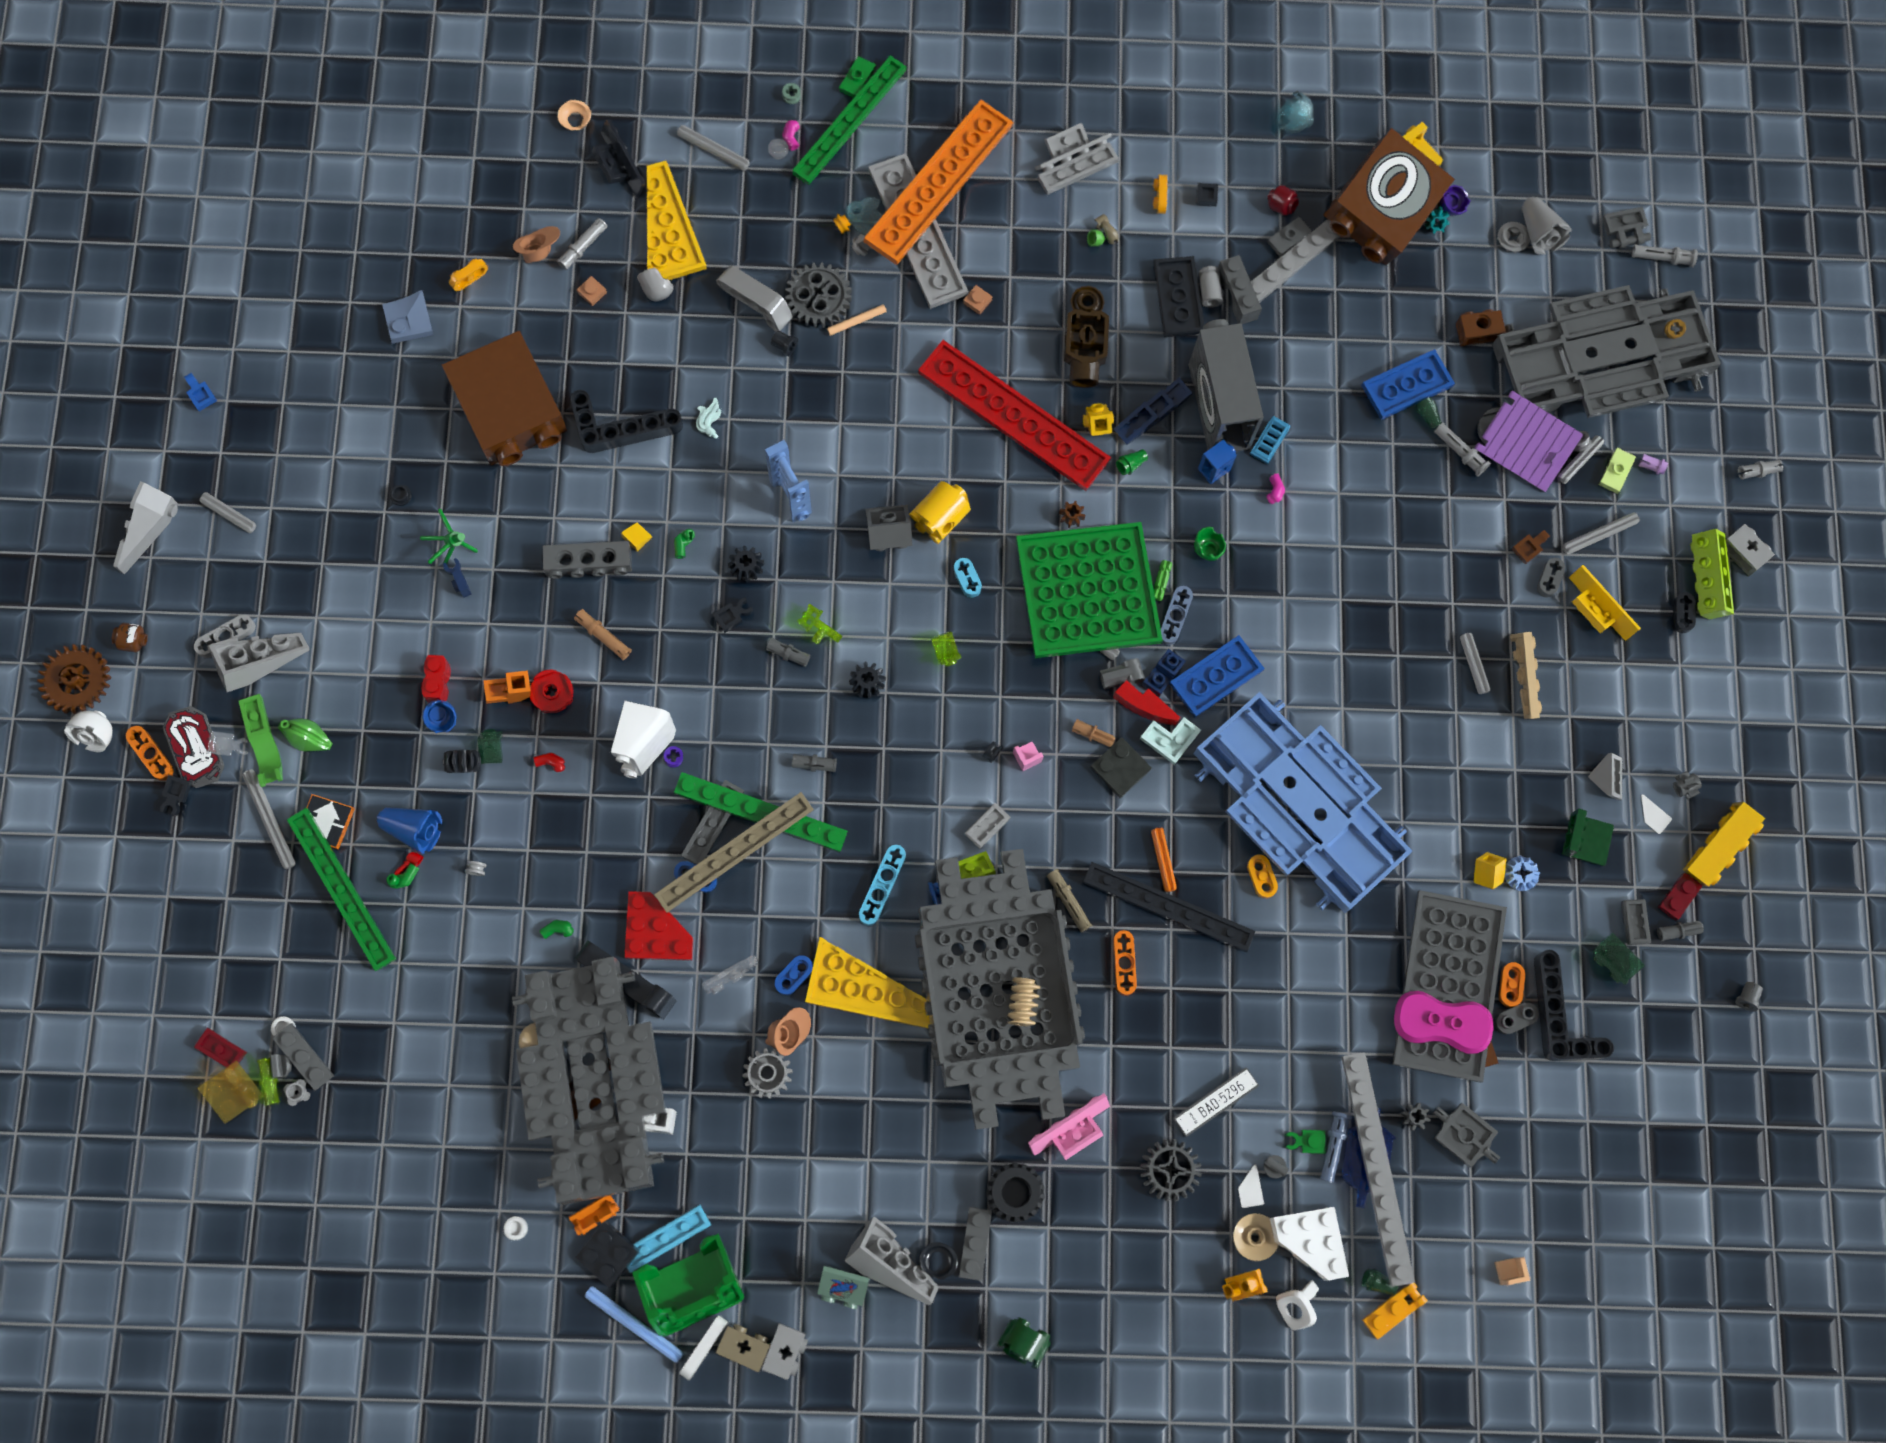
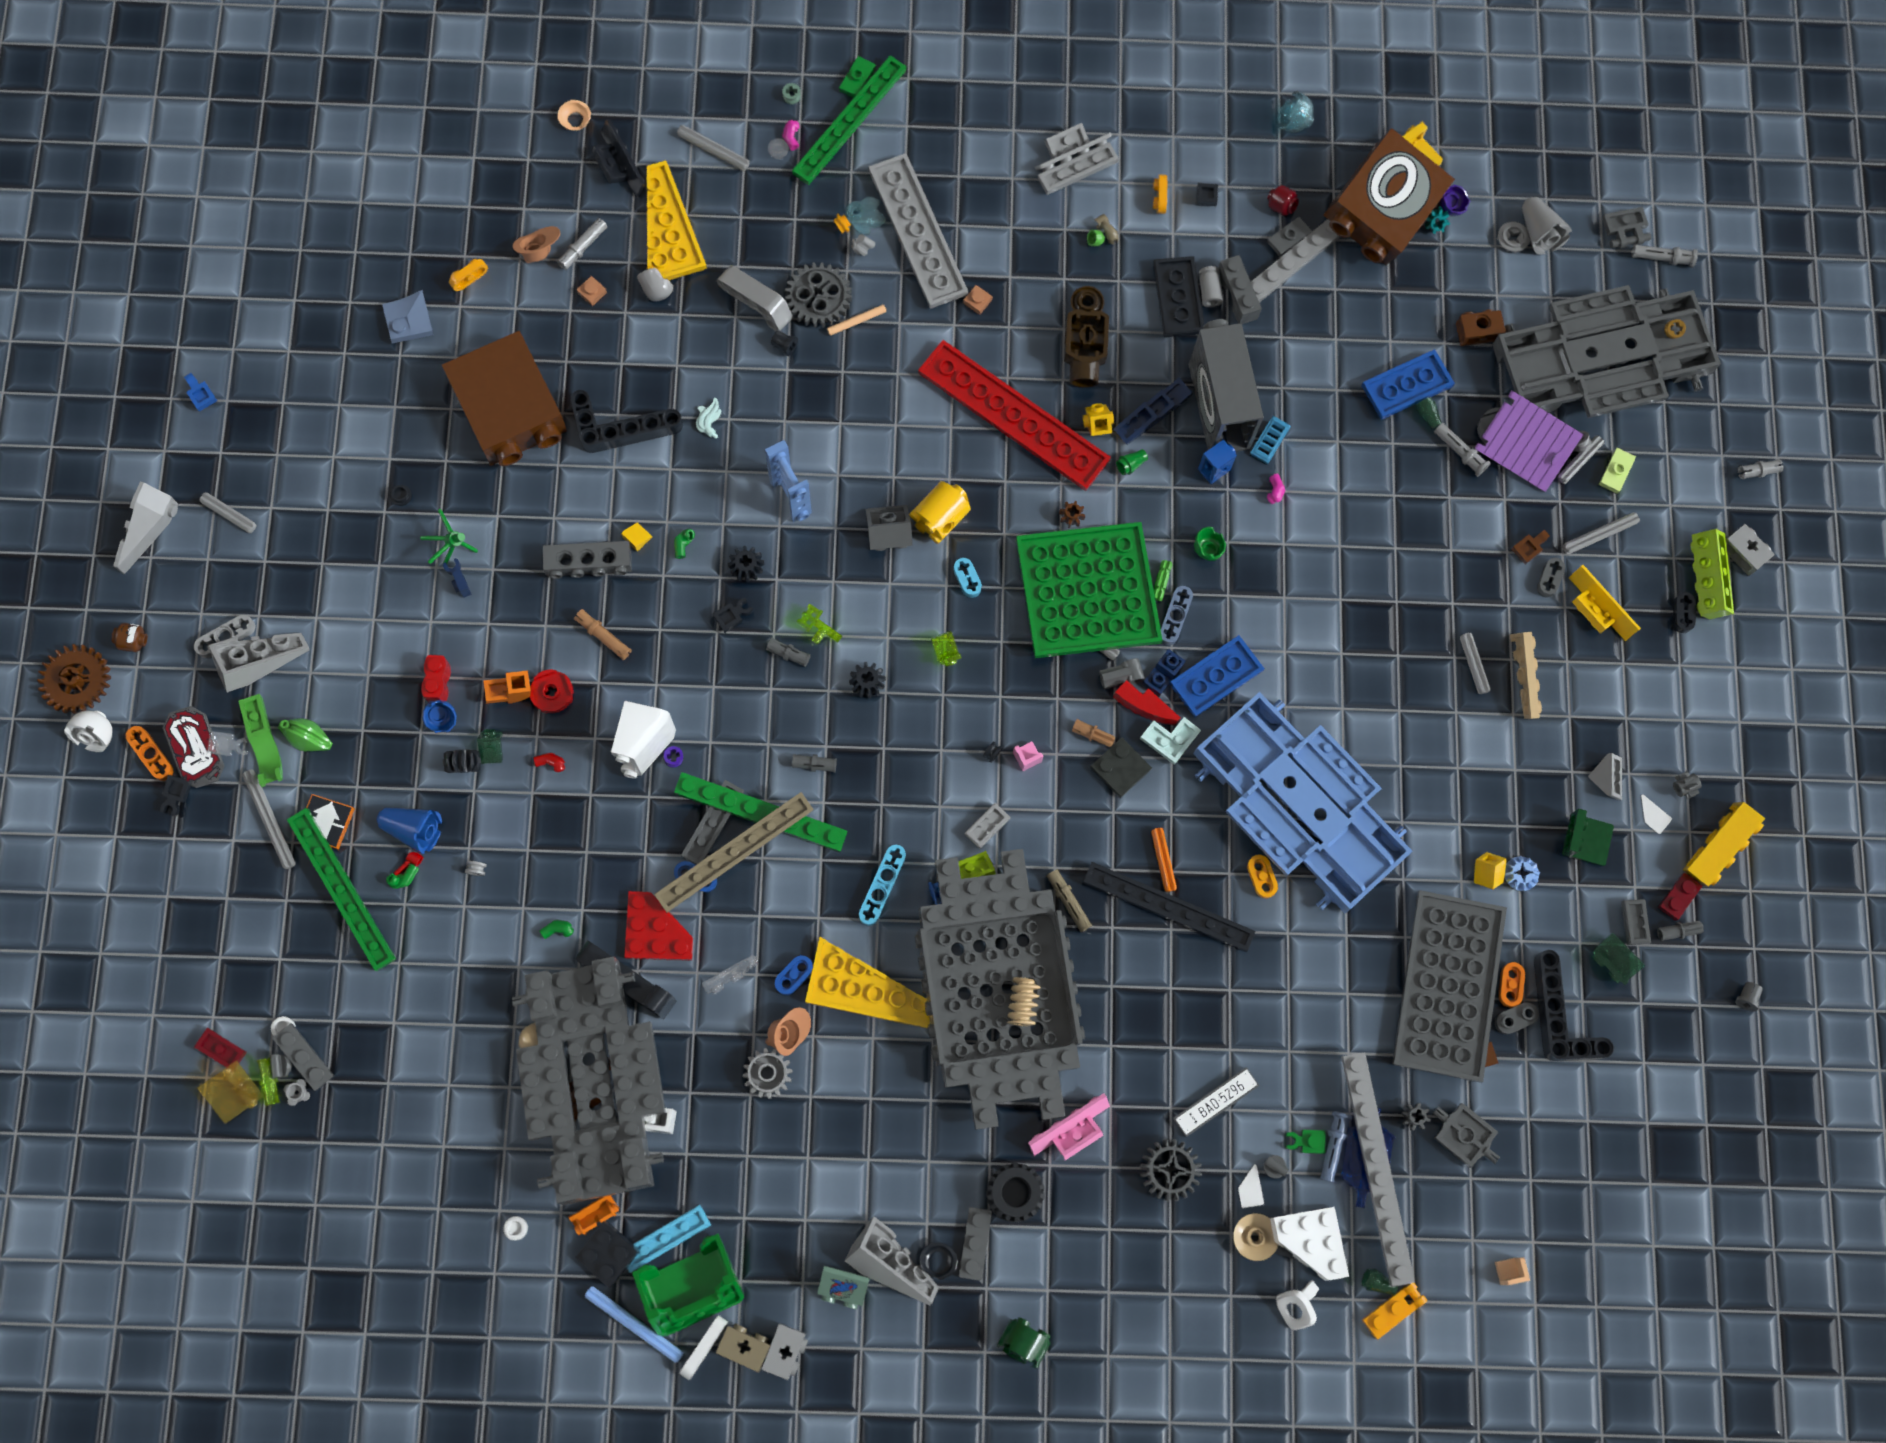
(938, 182): orange plate -> none
(1118, 947): orange beam -> none
(1244, 1285): light orange hips -> none
(1426, 1019): dark pink plate -> none
(1654, 464): lavender pin -> none

